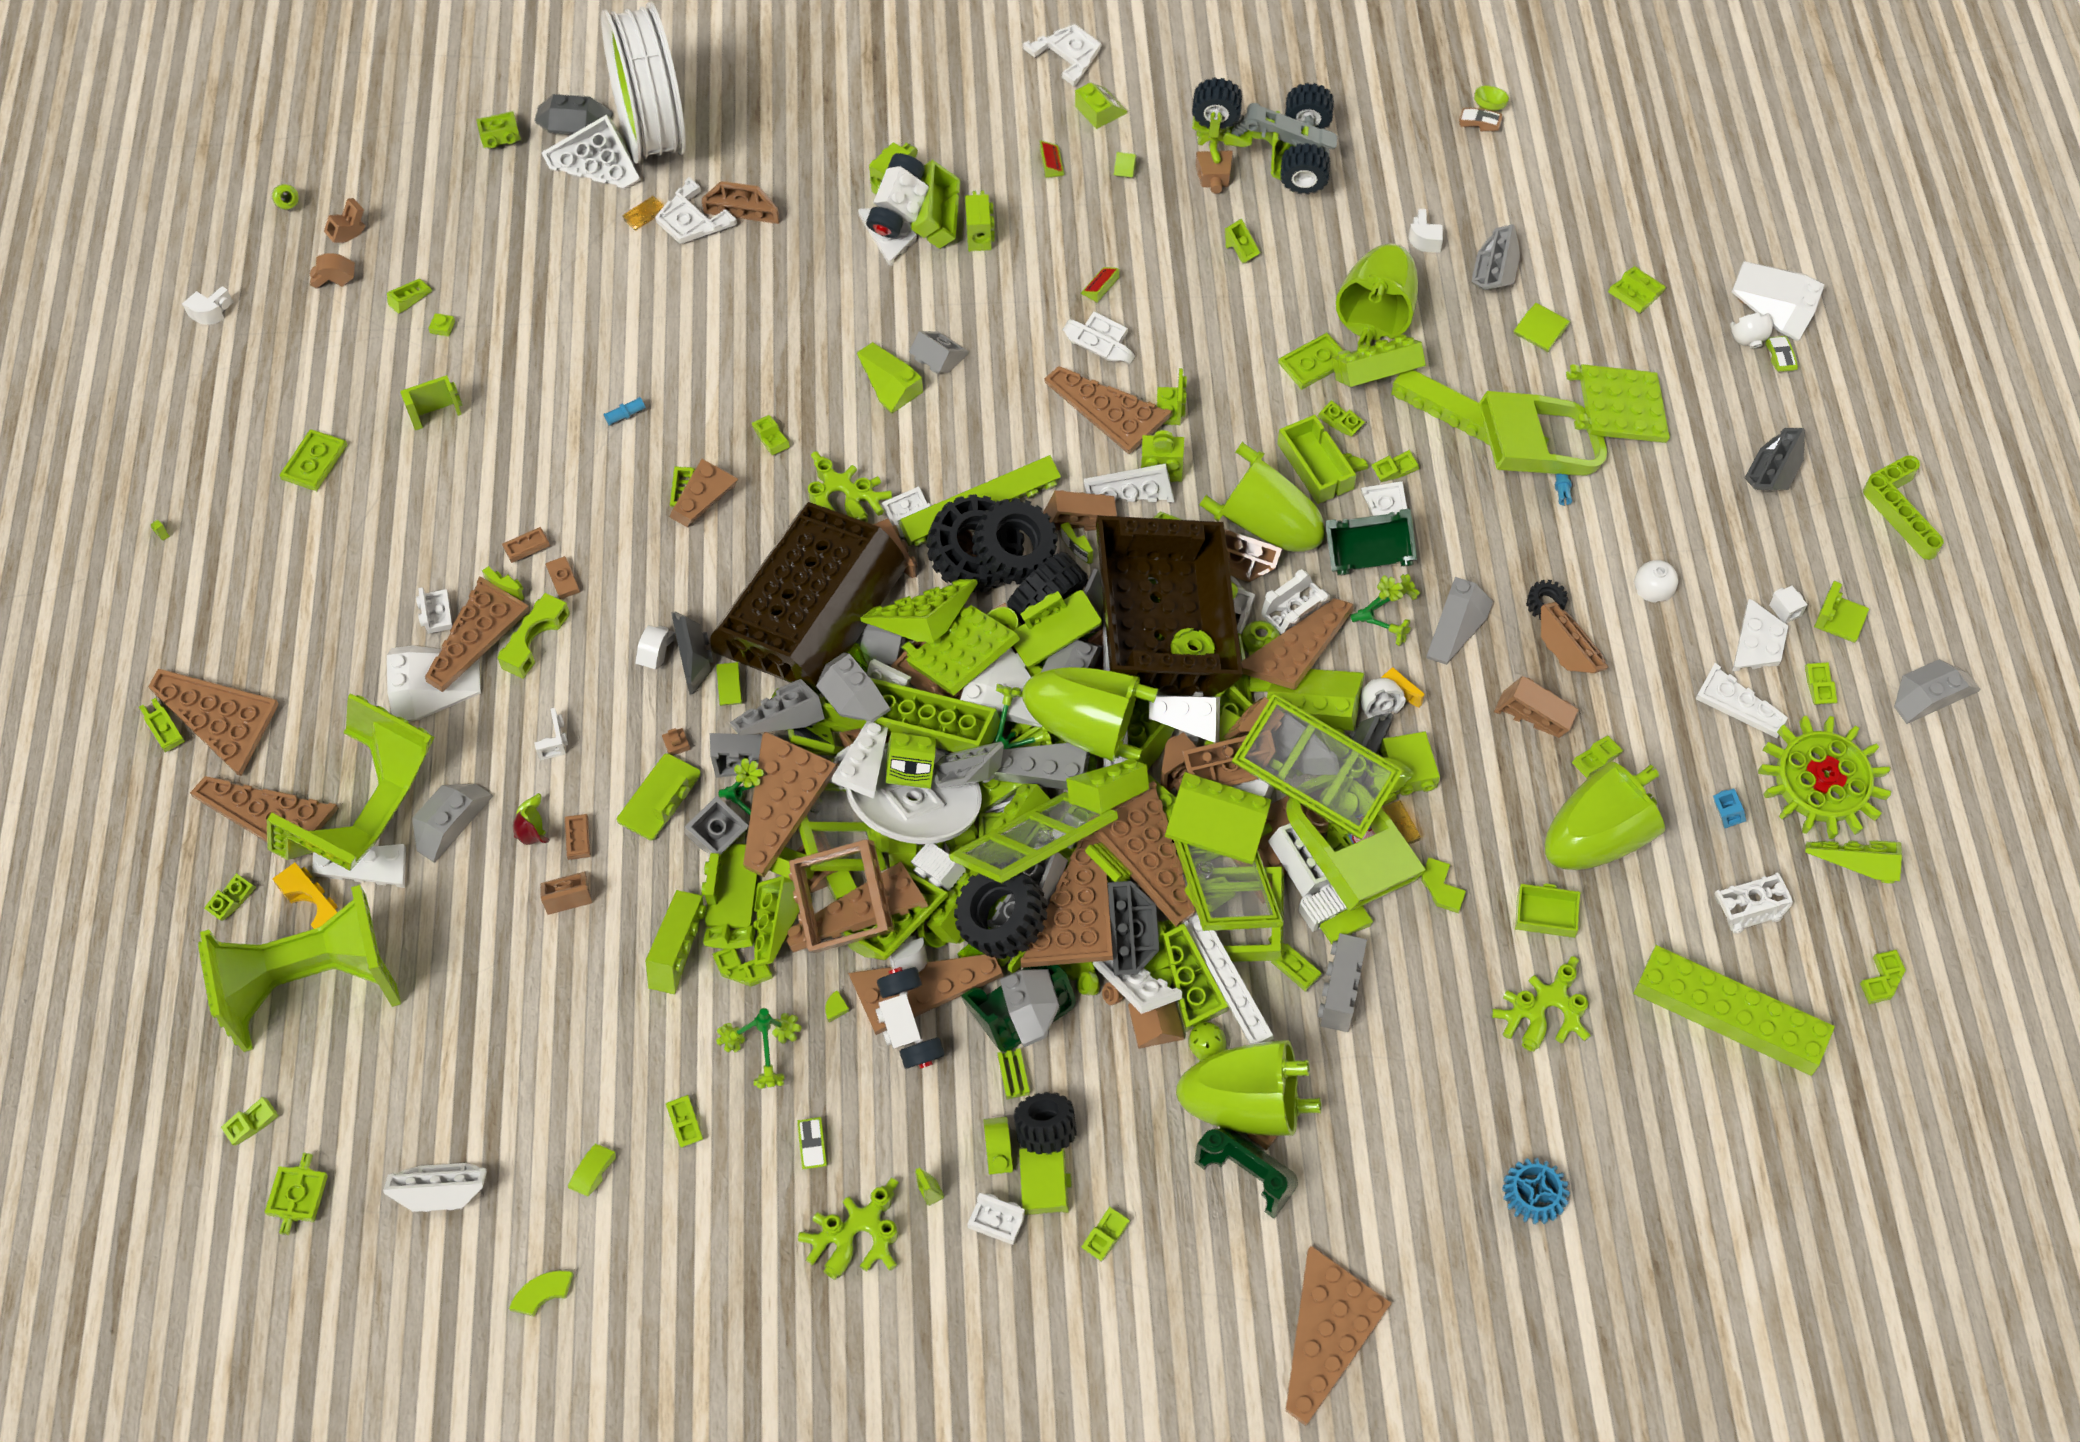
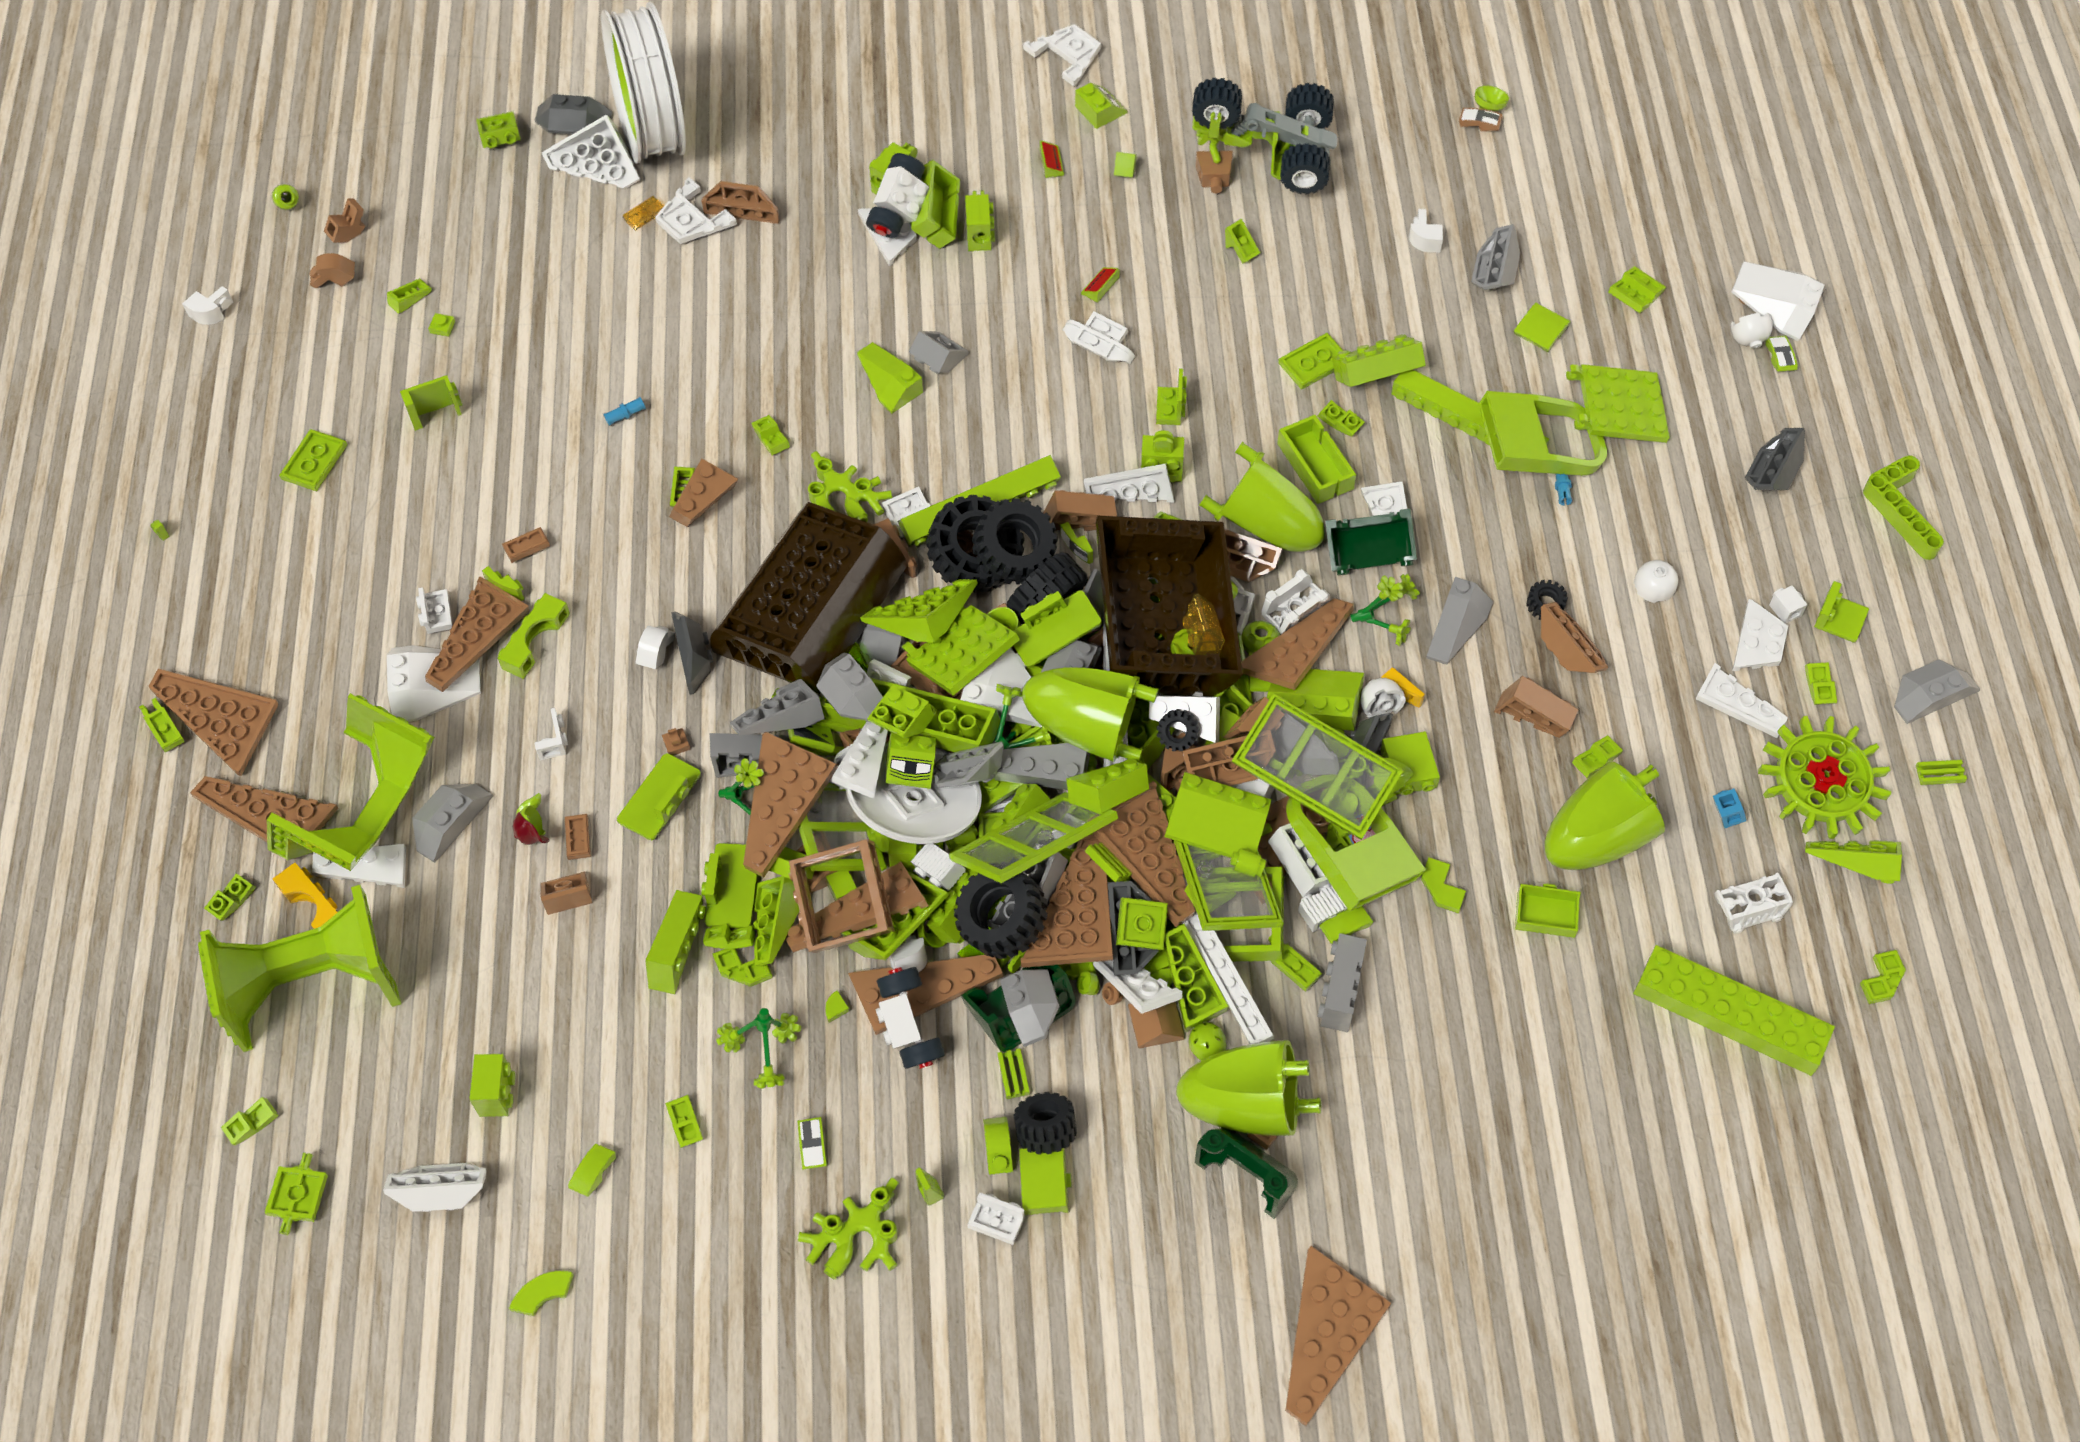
(491, 1085): none -> lime brick
(562, 577): medium nougat plate -> none
(715, 827): light grey slope -> none
(729, 684): lime slope -> none
(902, 713): none -> lime slope
(1105, 1234): lime slope -> none
(1109, 409): medium nougat wing -> none
(1141, 924): none -> lime plate
(1191, 730): none -> black tyre
(1203, 627): none -> clear yellow slope
(1247, 863): none -> lime brick
(1356, 463): lime tile -> none
(1379, 294): lime windscreen -> none
(1396, 467): lime slope -> none
(1403, 822): clear yellow plate -> none
(1535, 1007): lime plant -> none
(1545, 1194): dark azure gear -> none
(1940, 768): none -> lime tile

